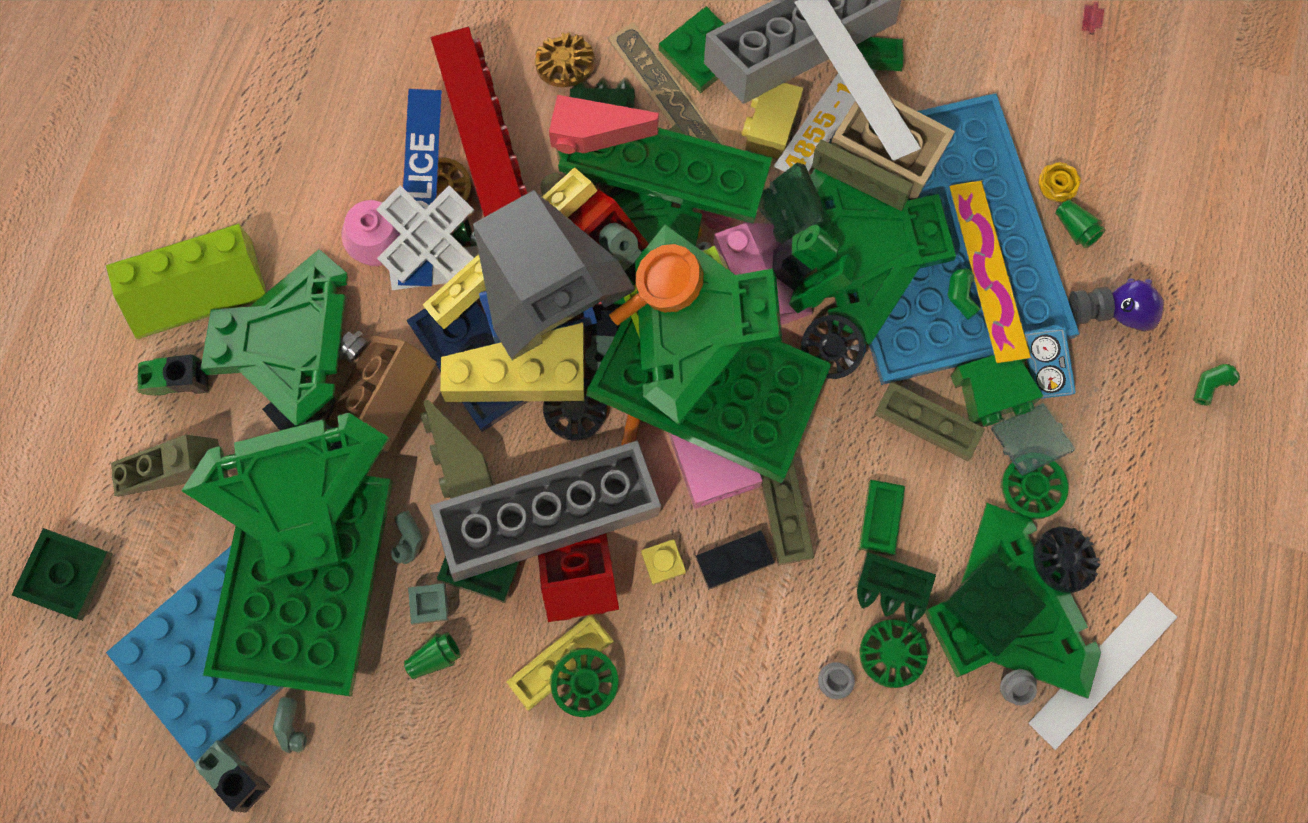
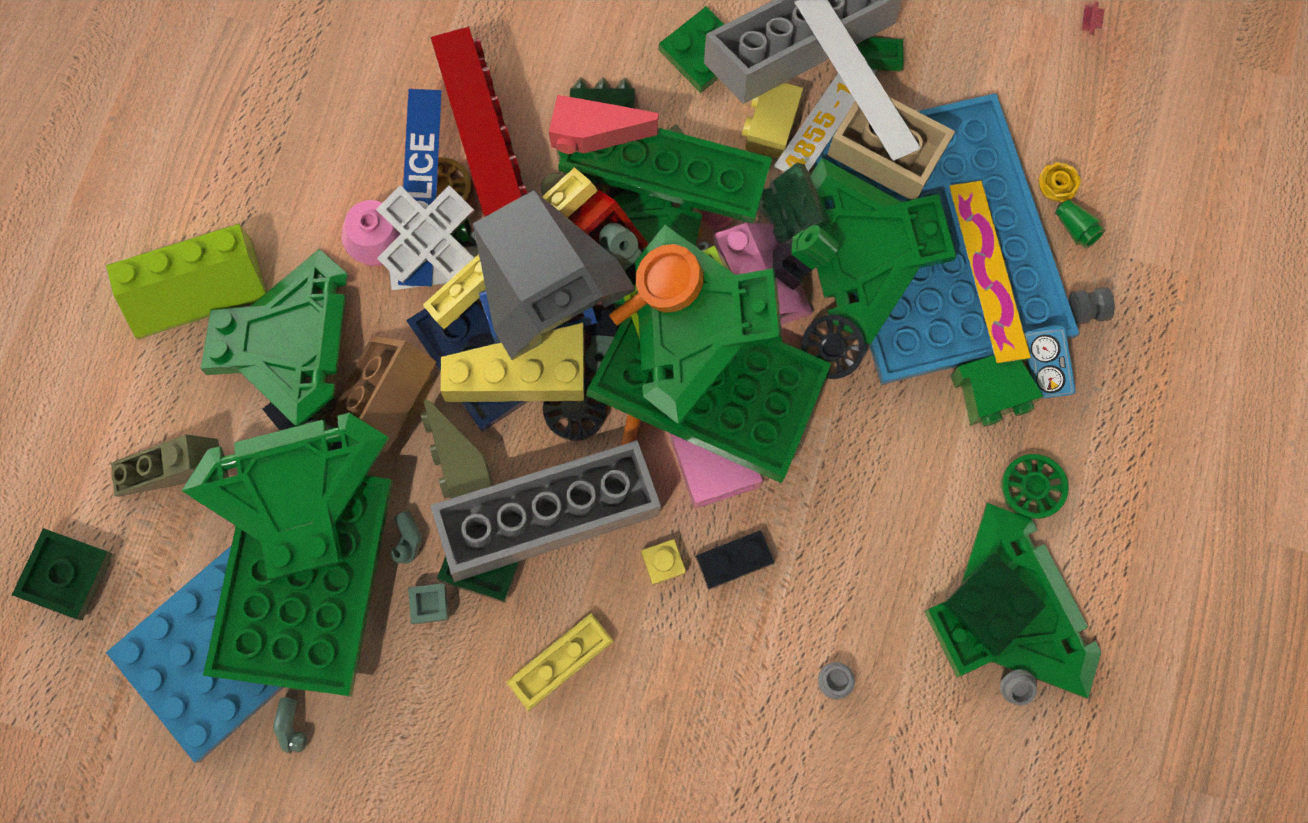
(171, 376): leg -> none
(231, 777): leg -> none
(352, 346): light grey plate -> none
(433, 656): green cone -> none
(564, 60): pearl gold wheel -> none
(578, 580): red slope -> none
(584, 682): green wheel -> none
(661, 84): sticker -> none
(787, 518): olive plate -> none
(830, 279): green plate -> none
(861, 174): olive plate -> none
(881, 517): green tile -> none
(893, 653): green wheel -> none
(895, 585): dark green plate -> none
(929, 421): olive plate -> none
(959, 292): green arm -> none
(1032, 439): clear light blue piece -> none
(1066, 559): black wheel -> none
(1117, 656): white sticker -> none
(1138, 305): dark purple piece -> none
(1213, 378): green arm -> none

